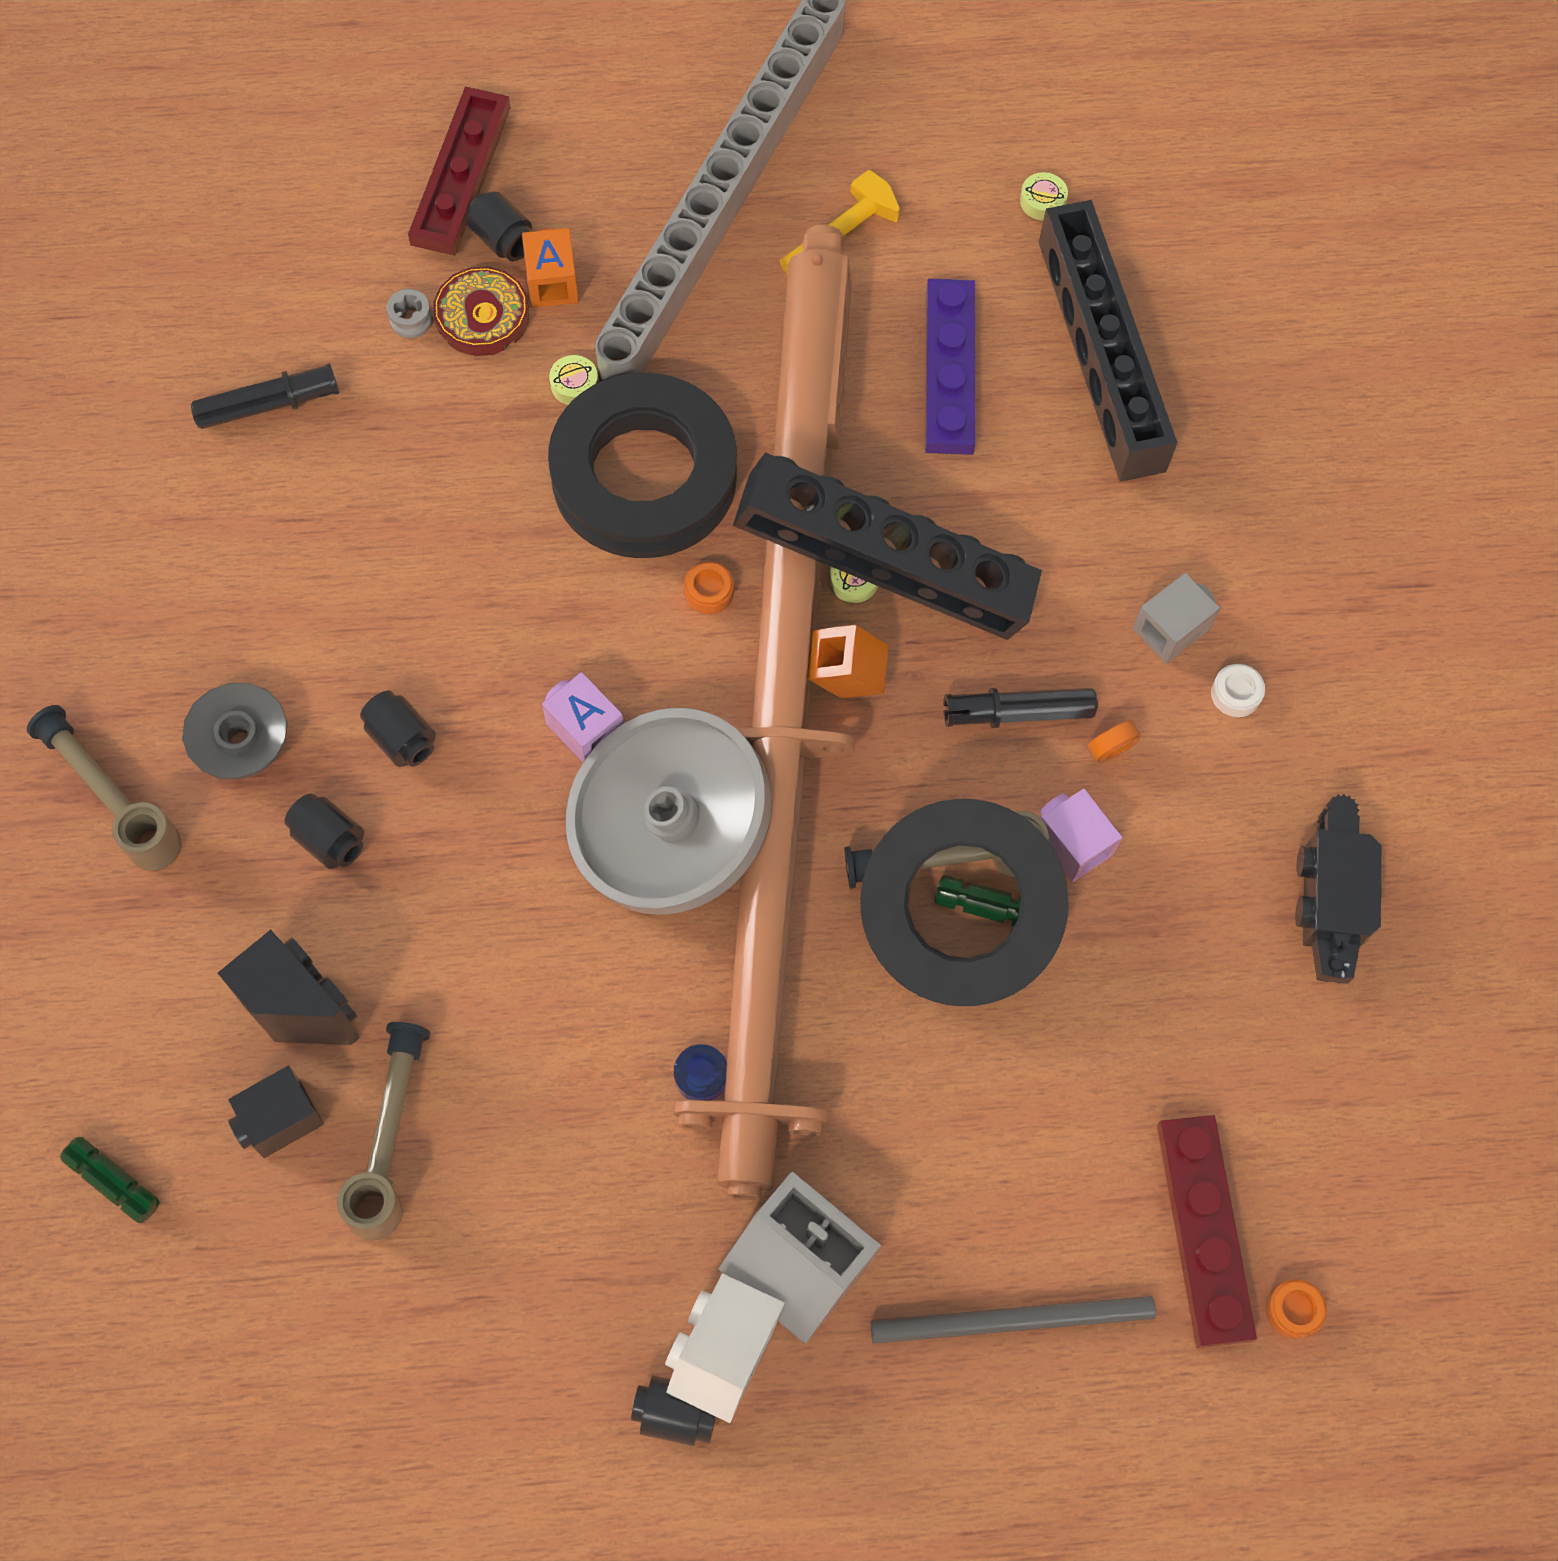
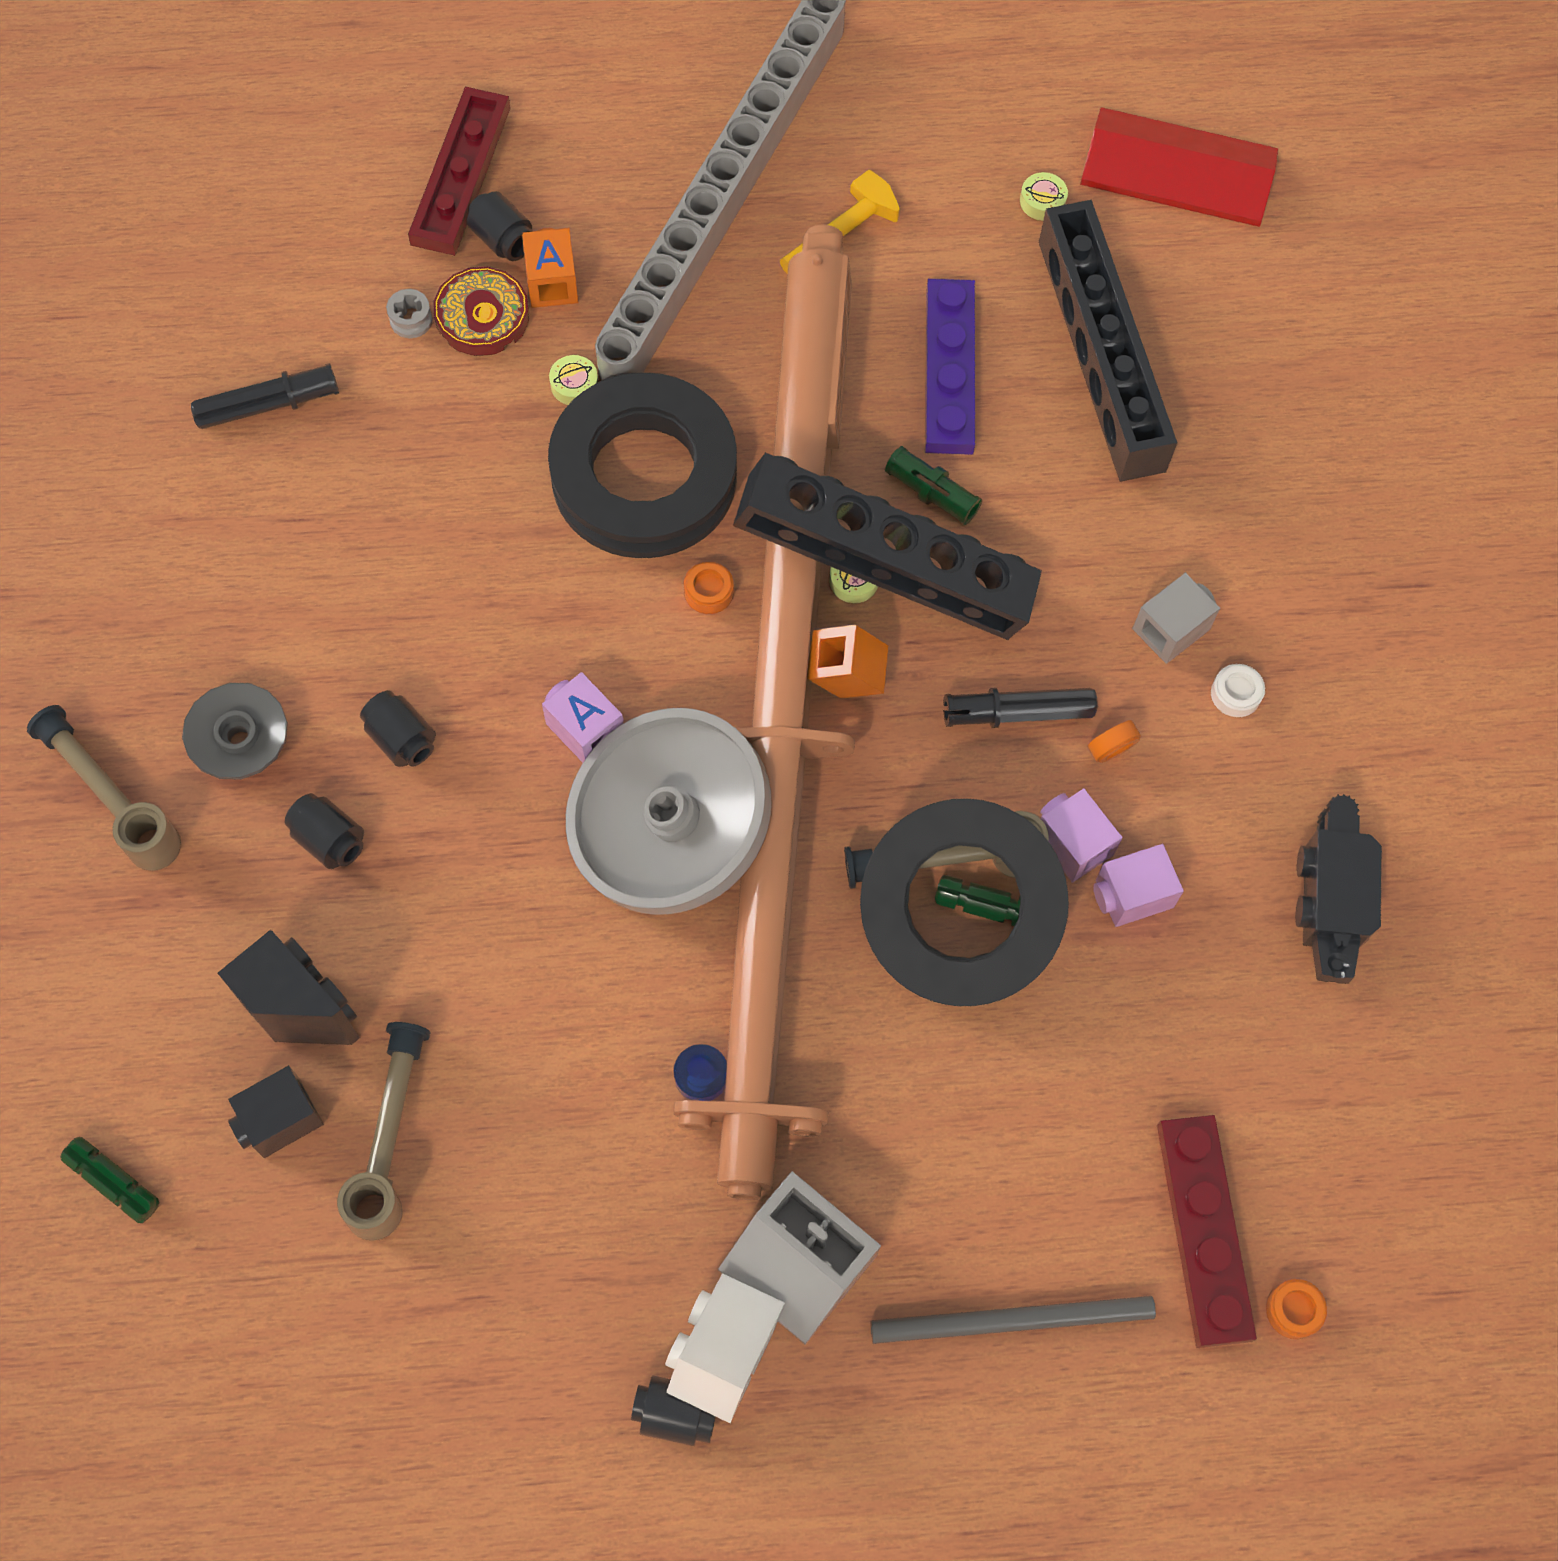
(907, 467): none -> dark green pin
(1137, 885): none -> lavender brick
(1180, 166): none -> red slope

